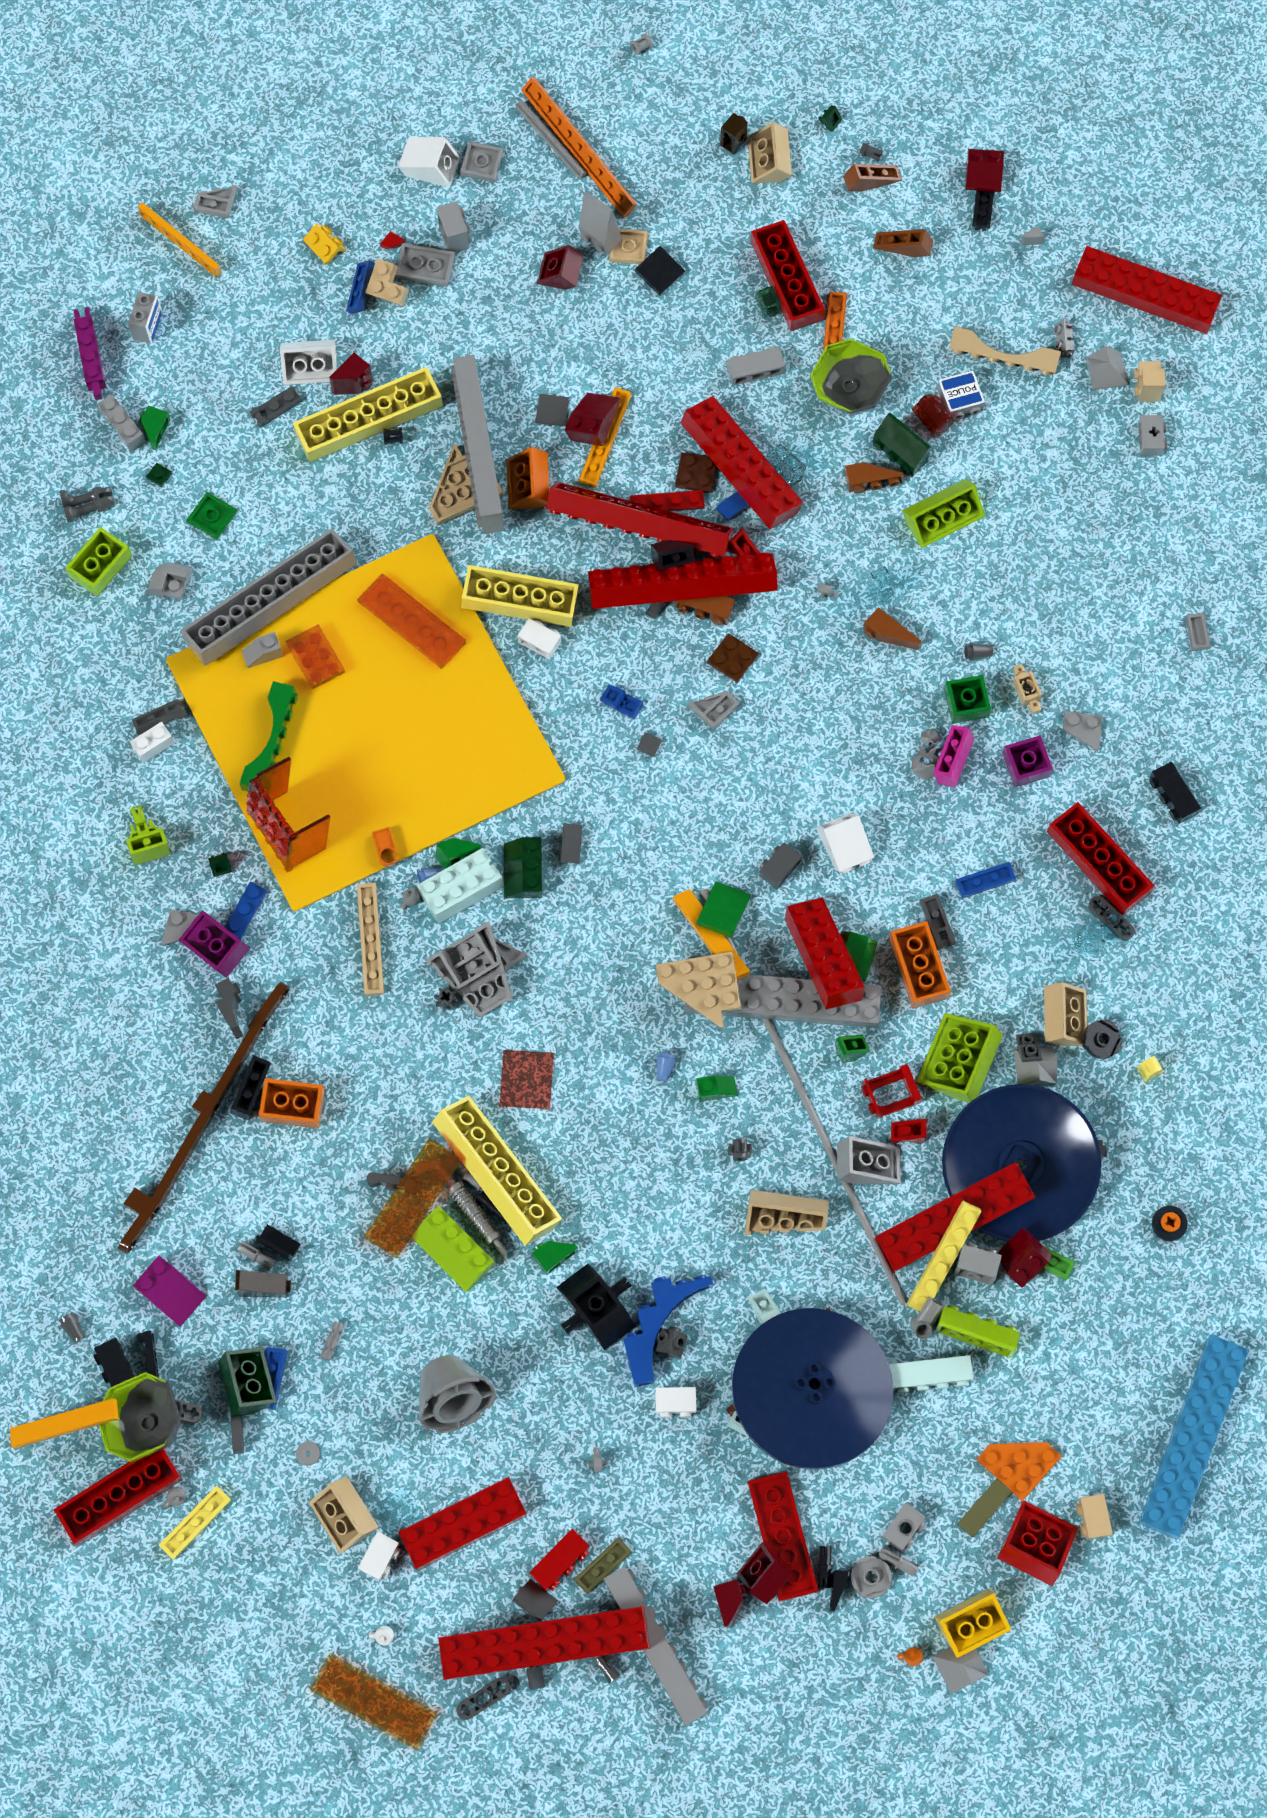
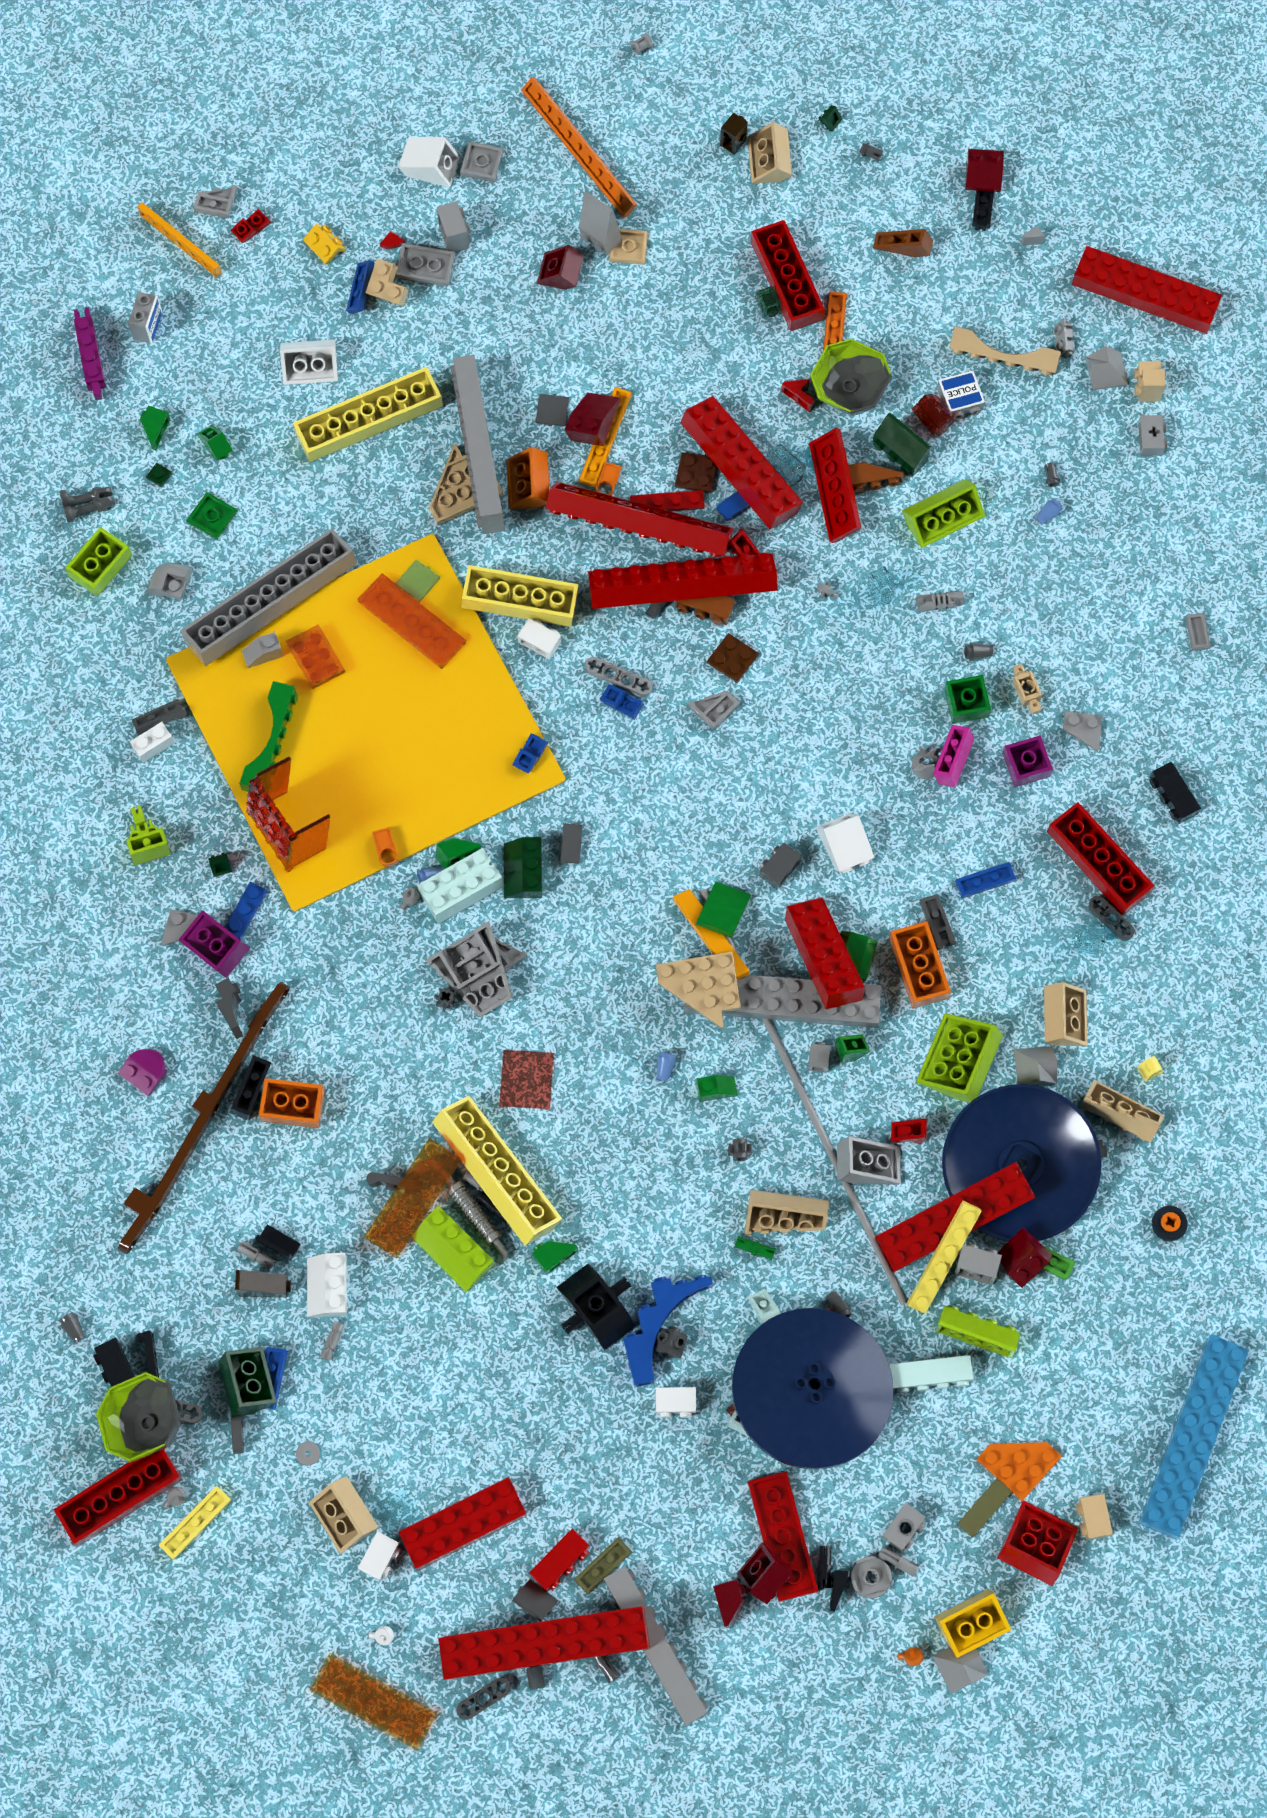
(64, 1423): light orange tile -> none
(122, 423): light grey arch -> none
(144, 1070): none -> magenta slope
(169, 1291): magenta slope -> none
(215, 442): none -> green slope
(251, 226): none -> red slope
(276, 406): dark grey plate -> none
(327, 1285): none -> white slope
(351, 377): dark red slope -> none
(370, 939): tan plate -> none
(397, 433): black bush -> none
(417, 580): none -> clear light blue piece
(452, 1394): light grey cone -> none
(530, 753): none -> blue slope
(550, 139): light grey axle -> none
(597, 1462): light grey piece -> none
(609, 476): none -> orange piece
(617, 679): none -> light grey beam
(649, 744): dark grey tile -> none
(659, 270): black tile -> none
(671, 554): black slope -> none
(755, 366): light grey brick -> none
(755, 1247): none -> green pin
(796, 391): none -> red slope
(819, 1057): none -> light grey brick
(835, 485): none -> red plate
(838, 1305): none -> dark grey cone
(870, 176): dark orange slope -> none
(887, 630): dark orange slope -> none
(902, 1073): red panel -> none
(926, 1316): light grey piece -> none
(929, 737): light grey piece -> none
(939, 600): none -> light grey hinge
(1028, 1047): dark grey slope -> none
(1049, 511): none -> medium blue cone
(1051, 474): none -> dark grey pin
(1092, 1043): black plate -> none
(1122, 1111): none -> tan wedge

